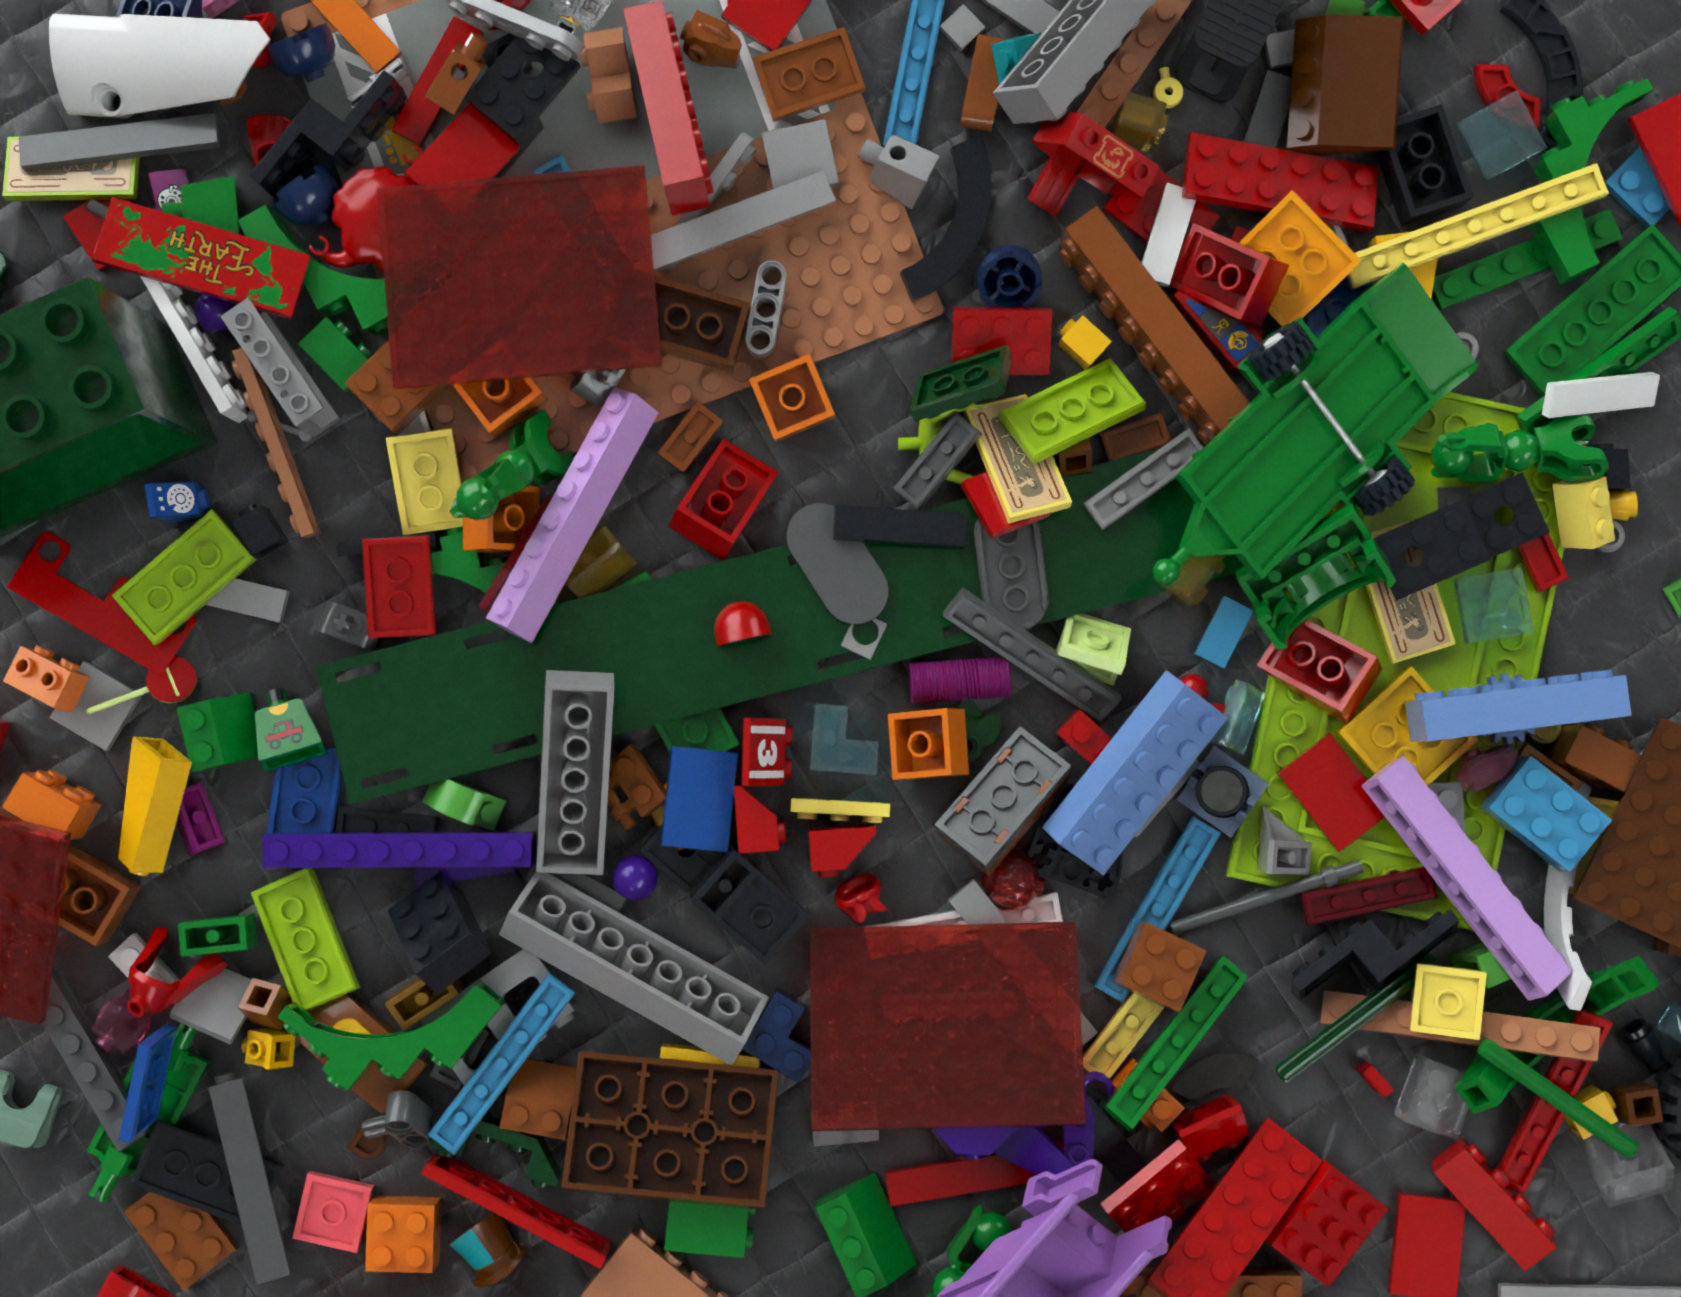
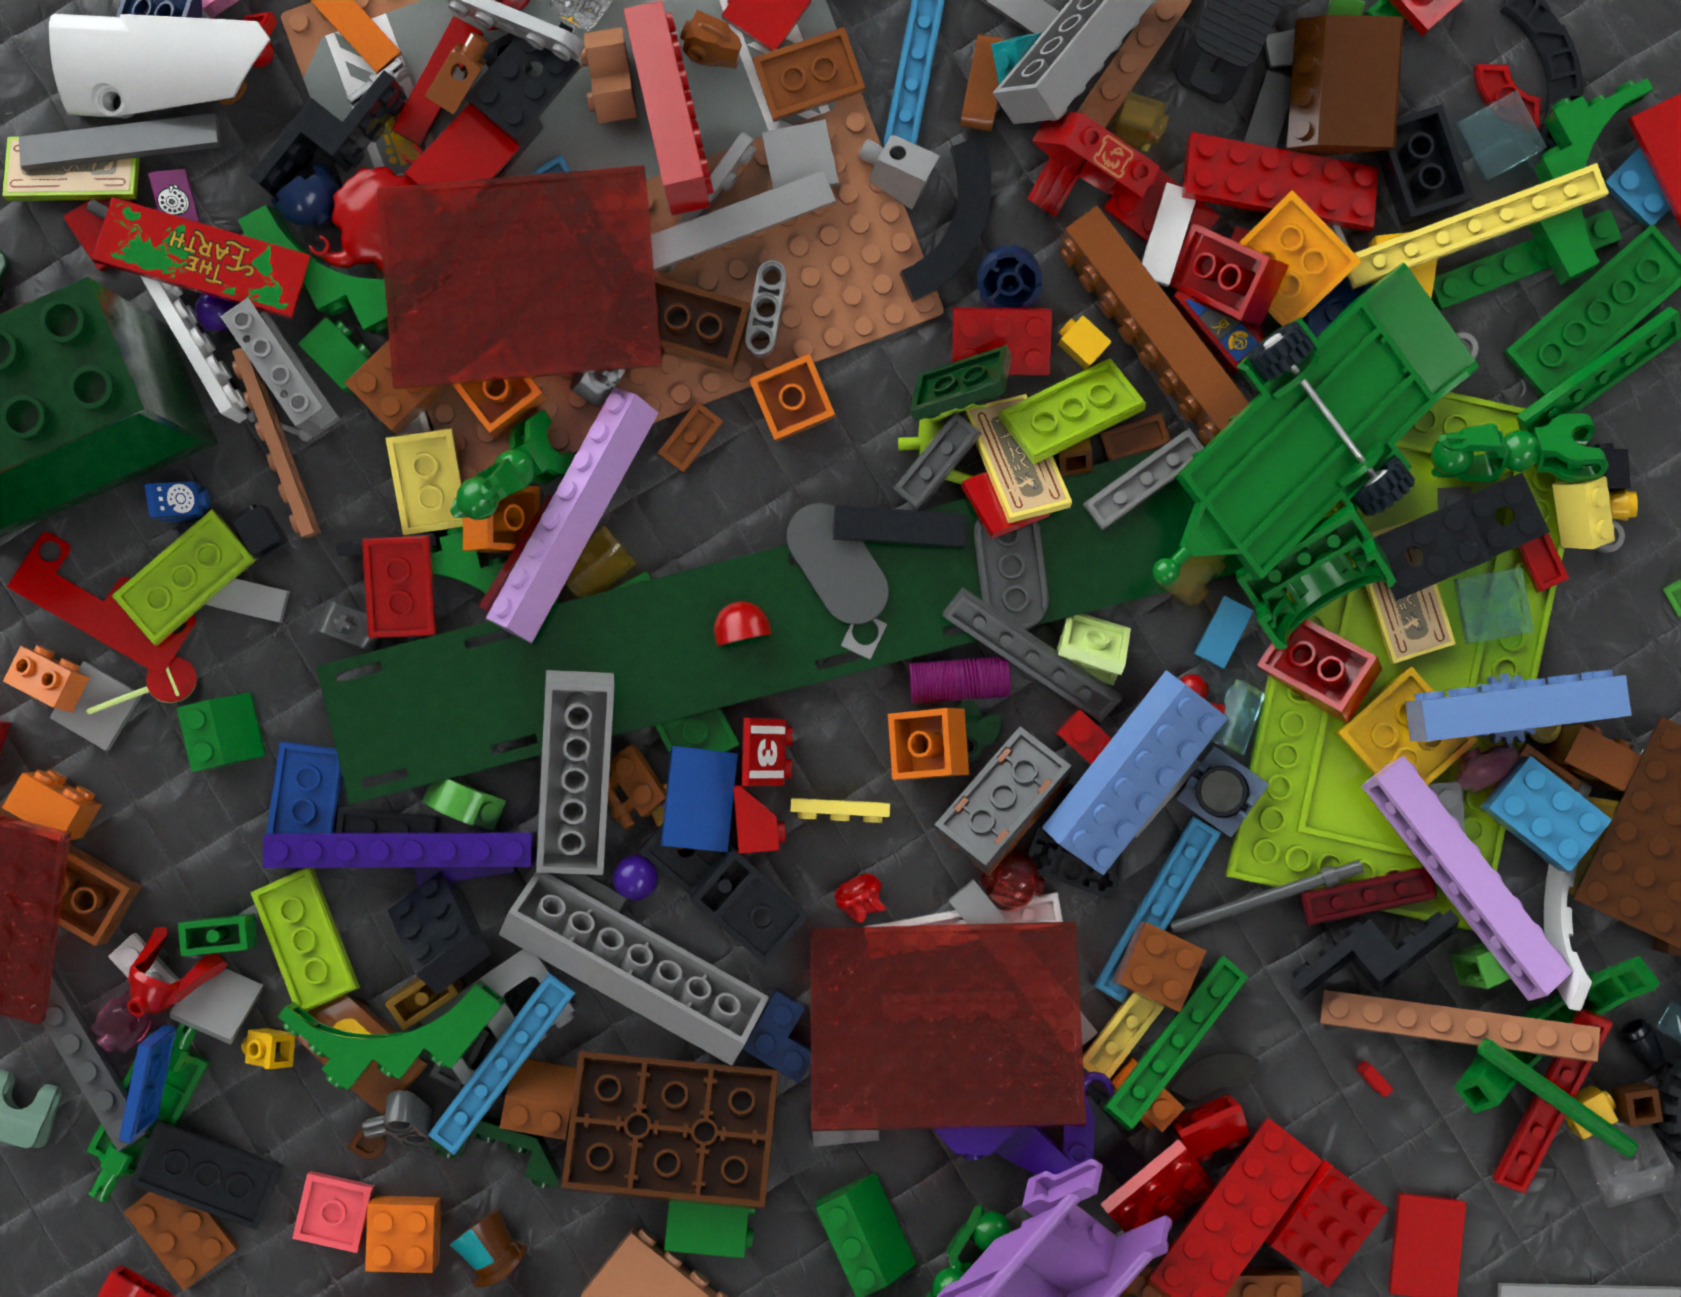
(151, 804): yellow slope -> none
(198, 821): magenta slope -> none
(208, 203): green torso -> none
(249, 1178): dark grey brick -> none
(263, 133): red helmet -> none
(264, 1003): dark orange brick -> none
(285, 732): green torso -> none
(304, 53): dark blue cylinder -> none
(518, 1209): red tile -> none
(696, 1054): yellow tile -> none
(722, 499): red slope -> none
(831, 748): clear light blue brick -> none
(837, 847): red slope -> none
(953, 1178): red tile -> none
(962, 28): light grey tile -> none
(1168, 84): light yellow piece -> none
(1281, 847): light grey slope -> none
(1331, 792): red tile -> none
(1351, 1021): dark green axle -> none
(1431, 1099): clear slope -> none
(1448, 1001): light yellow bracket -> none
(1494, 1204): red brick -> none
(1600, 394): white tile -> none

